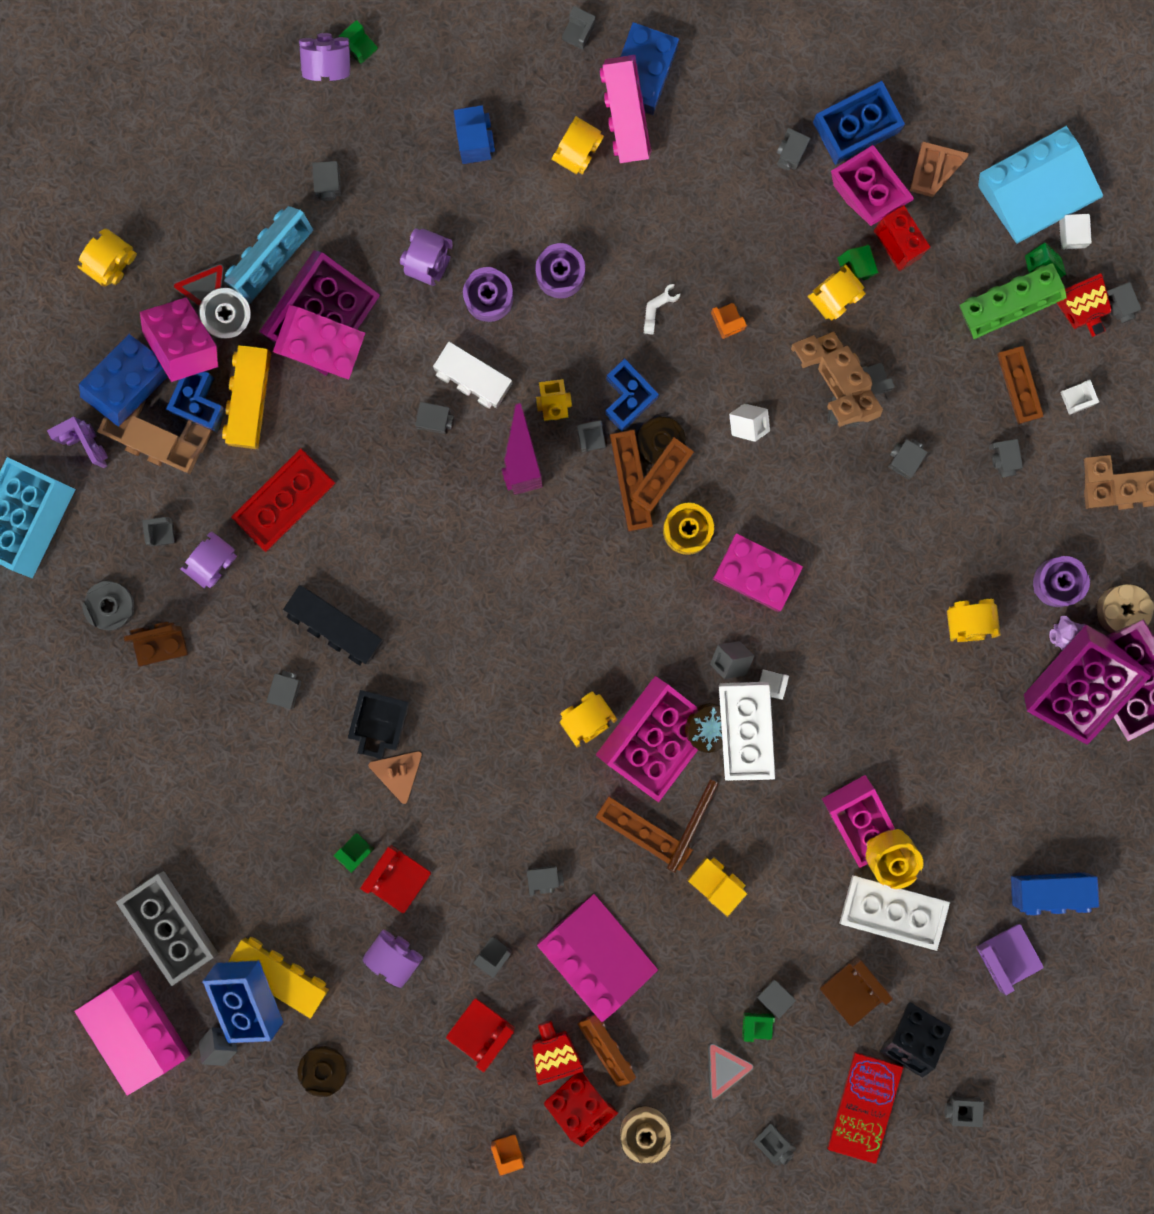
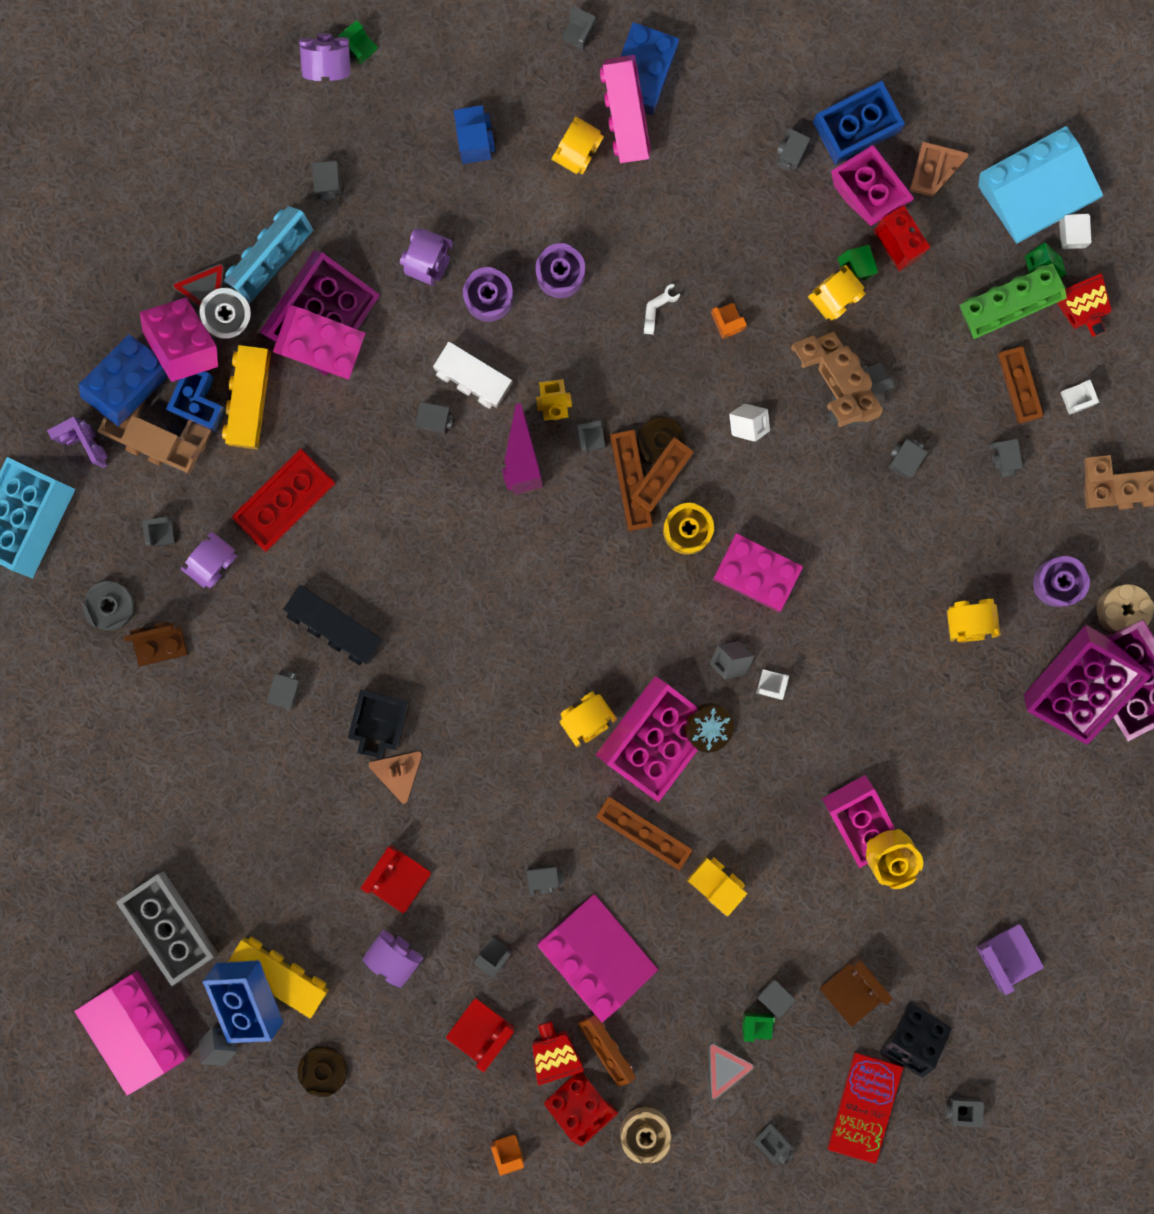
(106, 258): yellow brick -> none
(353, 852): green panel -> none
(634, 392): blue brick -> none
(692, 826): reddish brown bar -> none
(747, 731): white plate -> none
(894, 913): white plate -> none
(1055, 893): blue brick -> none
(1064, 632): lavender rock -> none
(1123, 302): dark grey brick -> none

